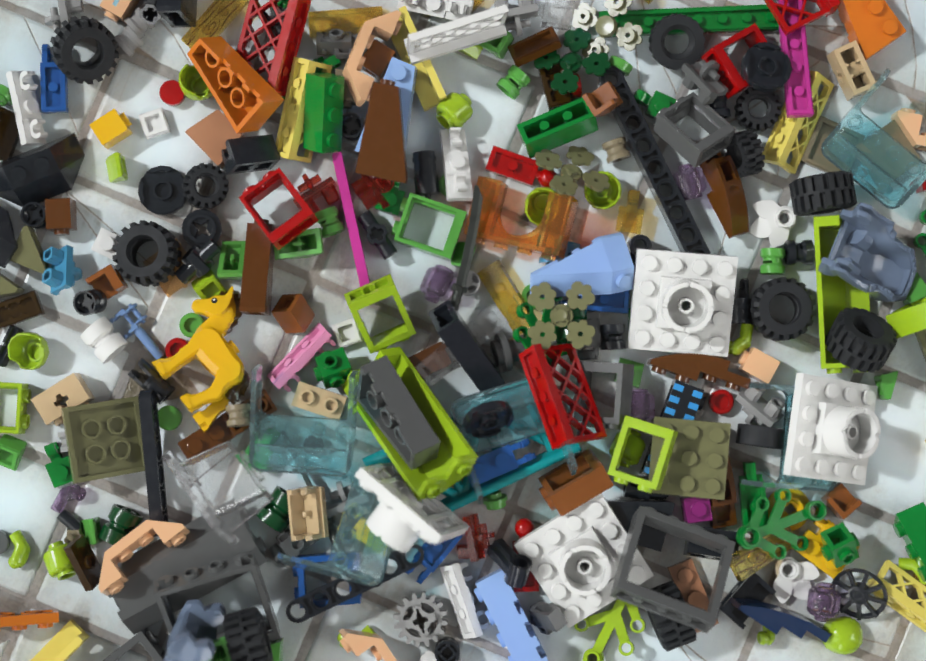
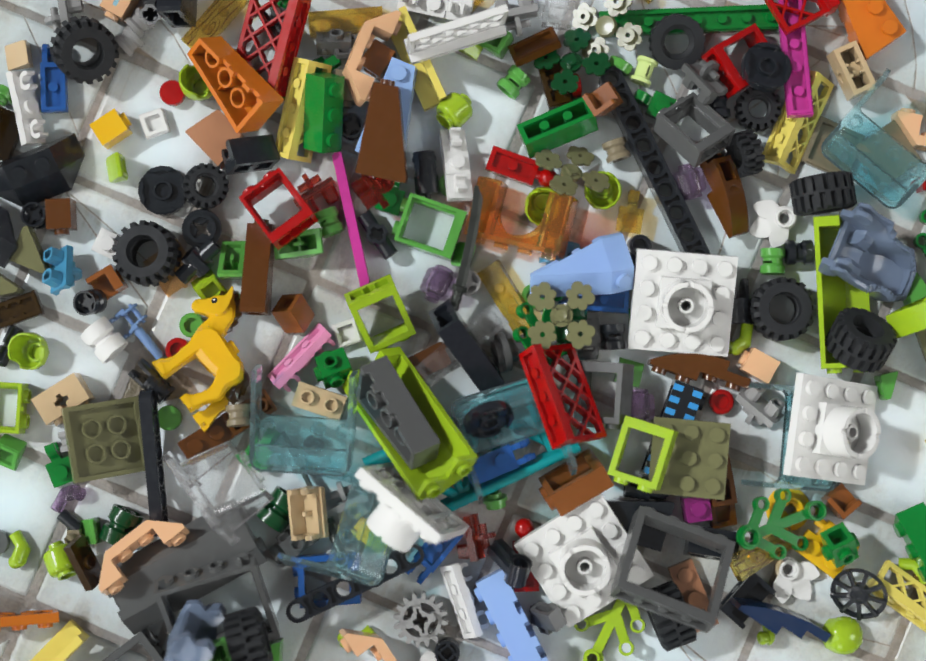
(19, 55): none -> tan slope
(633, 450): lime head -> none
(643, 71): none -> yellowish green bush
(748, 493): green hinge -> none
(760, 436): black tyre -> none
(823, 601): clear purple head -> none

